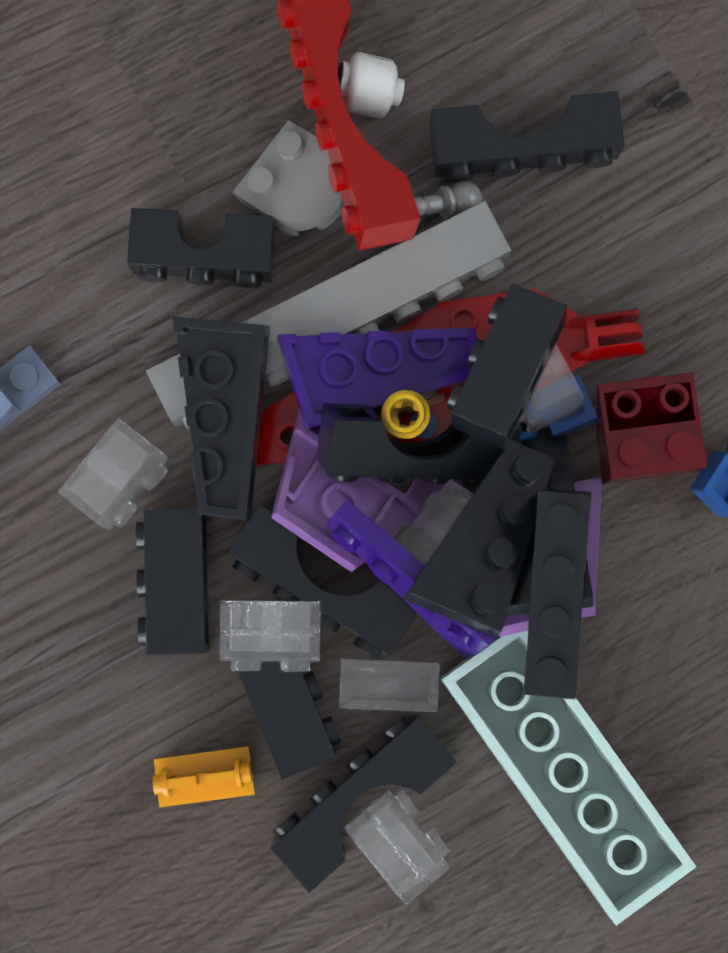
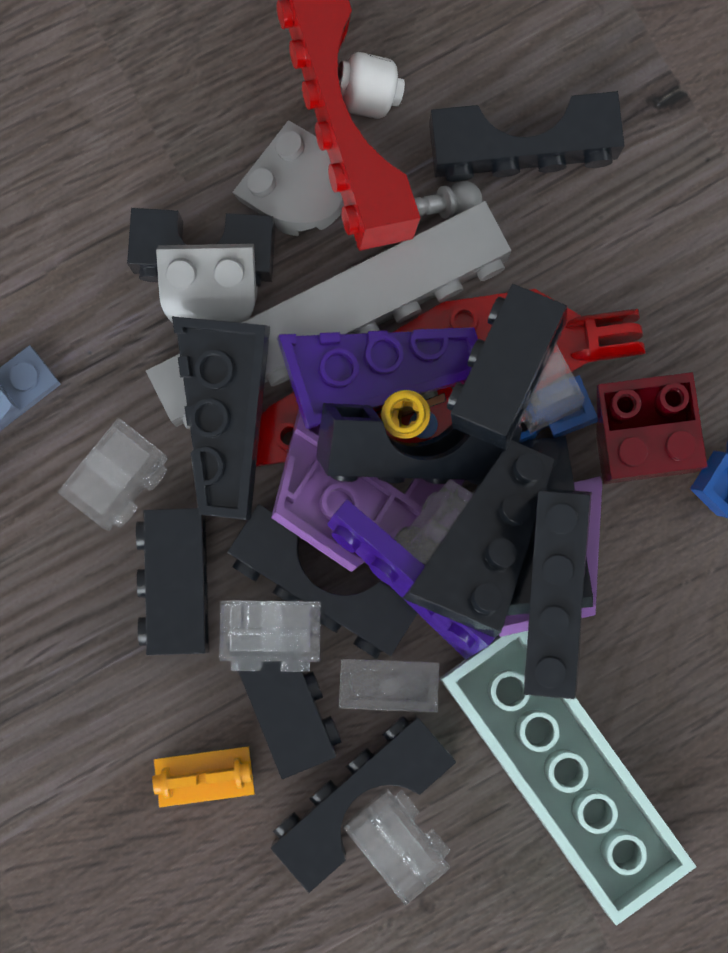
(207, 281): none -> light grey slope

